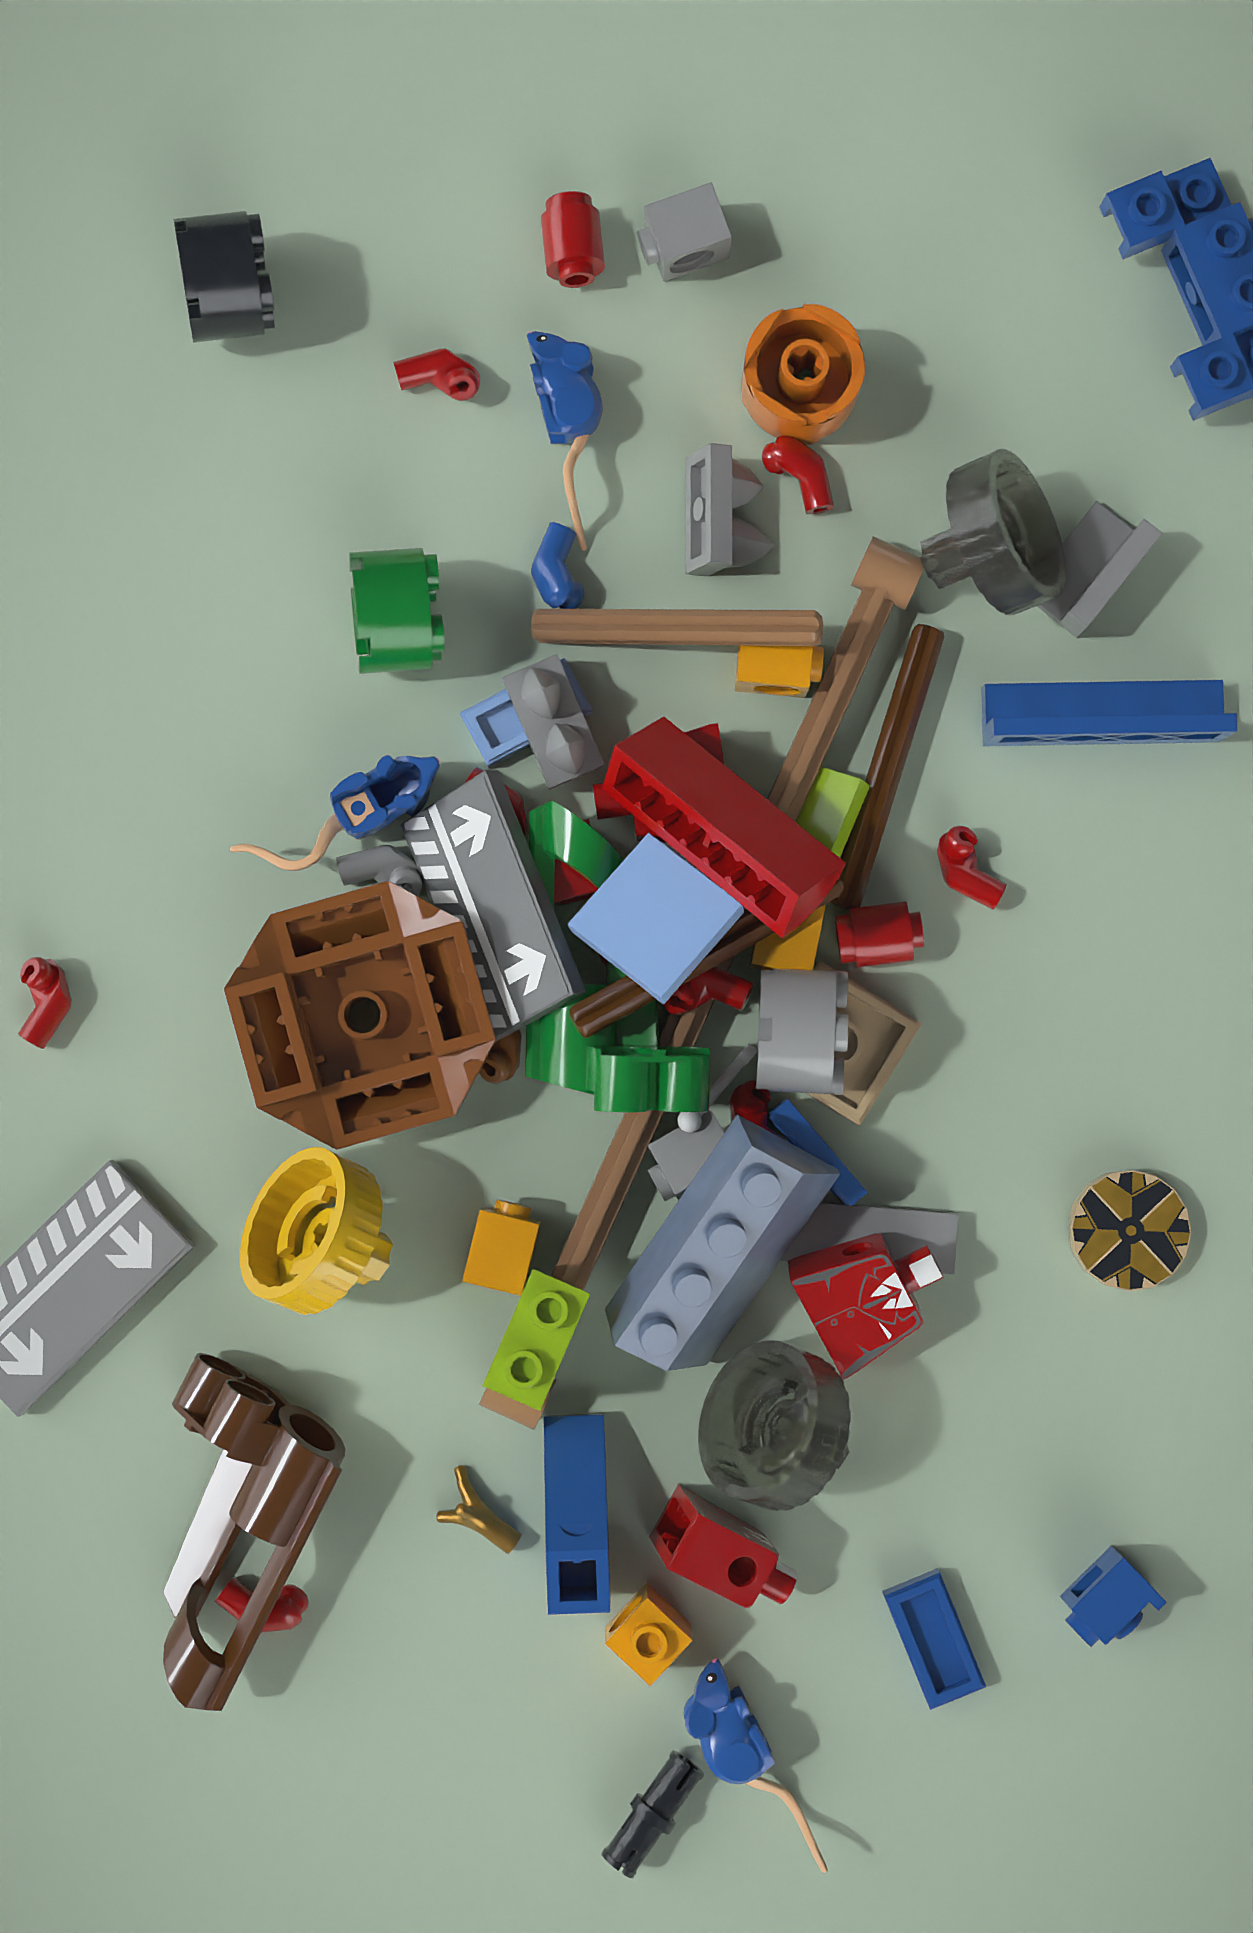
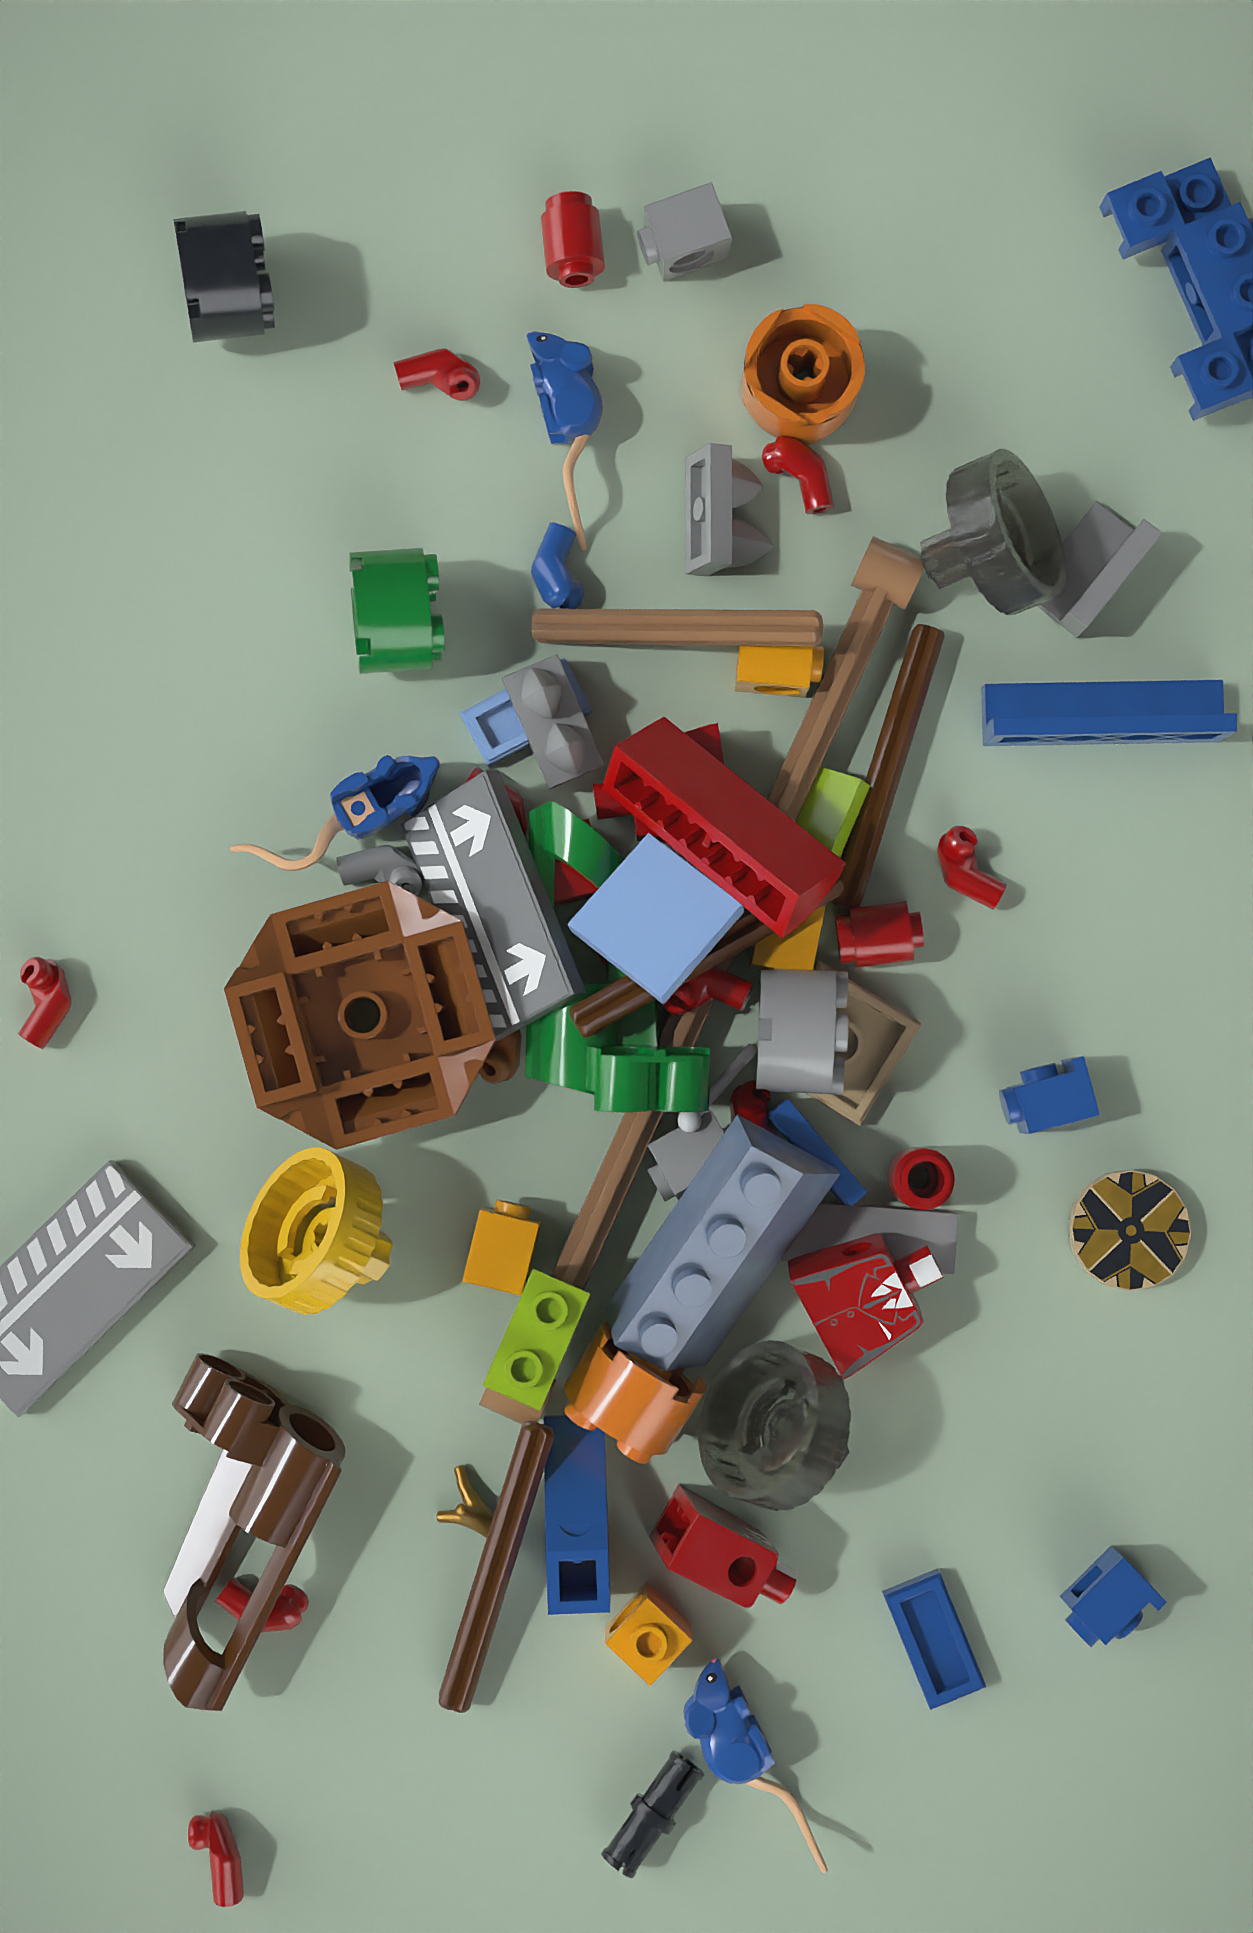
(225, 1859): none -> red arm
(495, 1566): none -> reddish brown axle
(630, 1398): none -> orange brick
(939, 1178): none -> red brick
(1050, 1097): none -> blue brick

